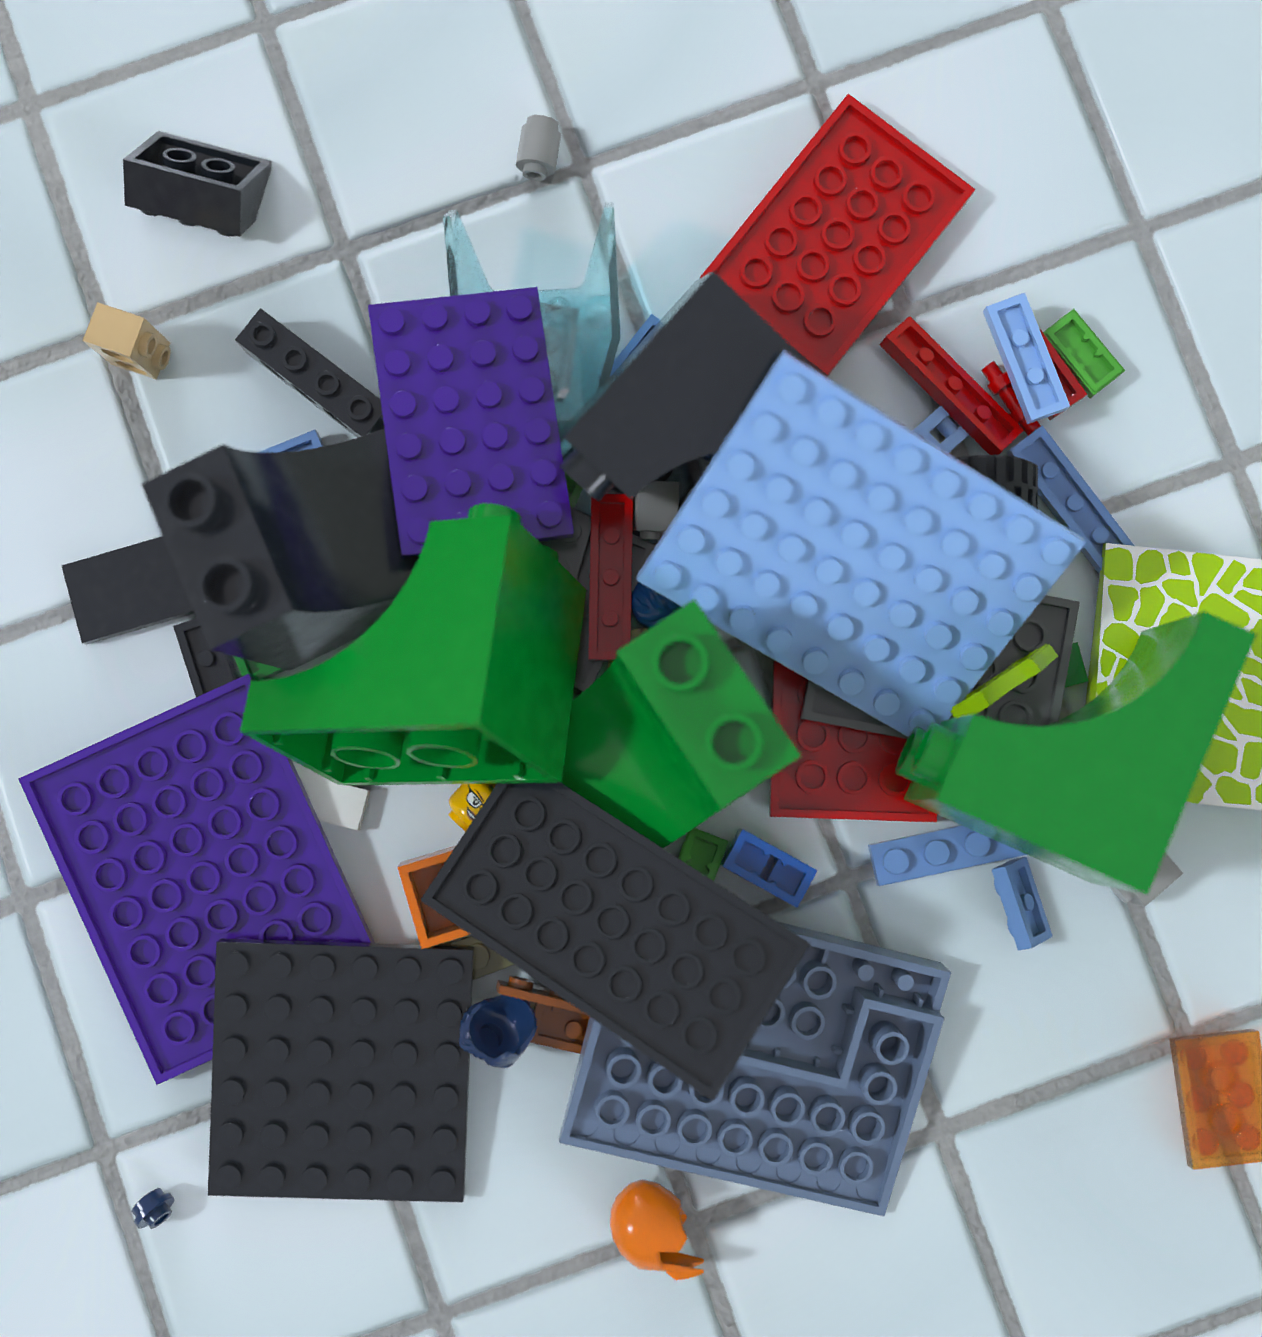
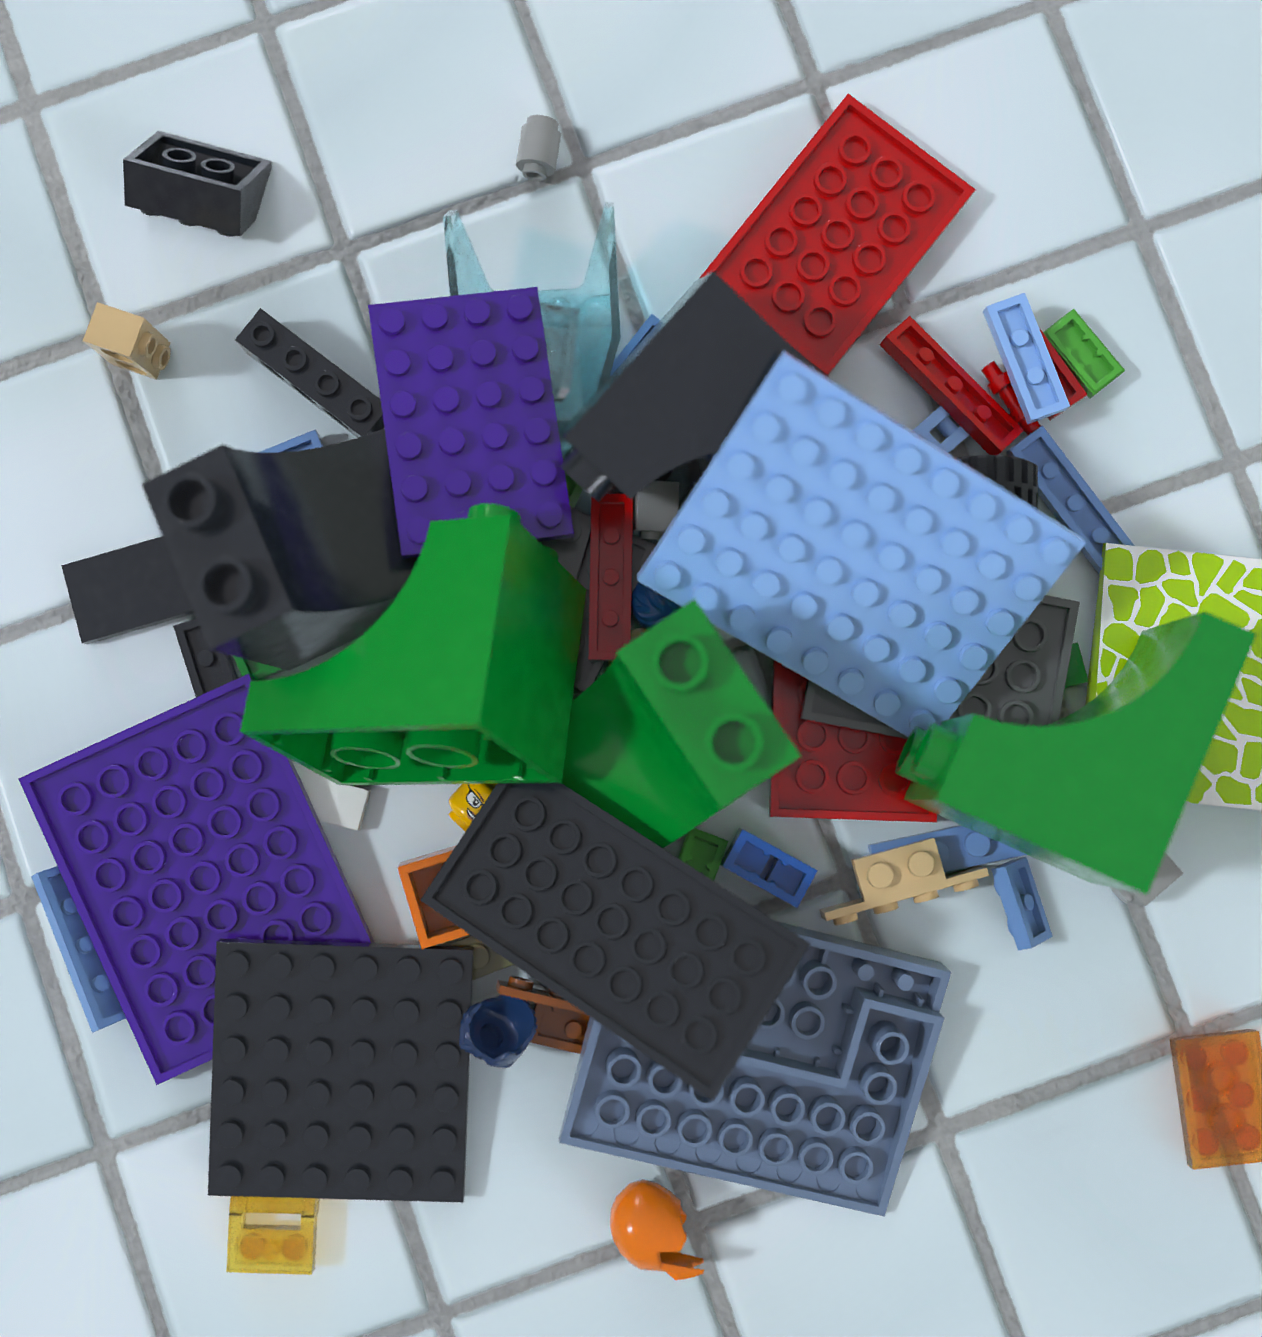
(78, 952): none -> medium blue plate
(153, 1209): dark blue plate -> none
(272, 1247): none -> clear yellow plate
(899, 875): none -> tan bracket
(1005, 681): lime tile -> none

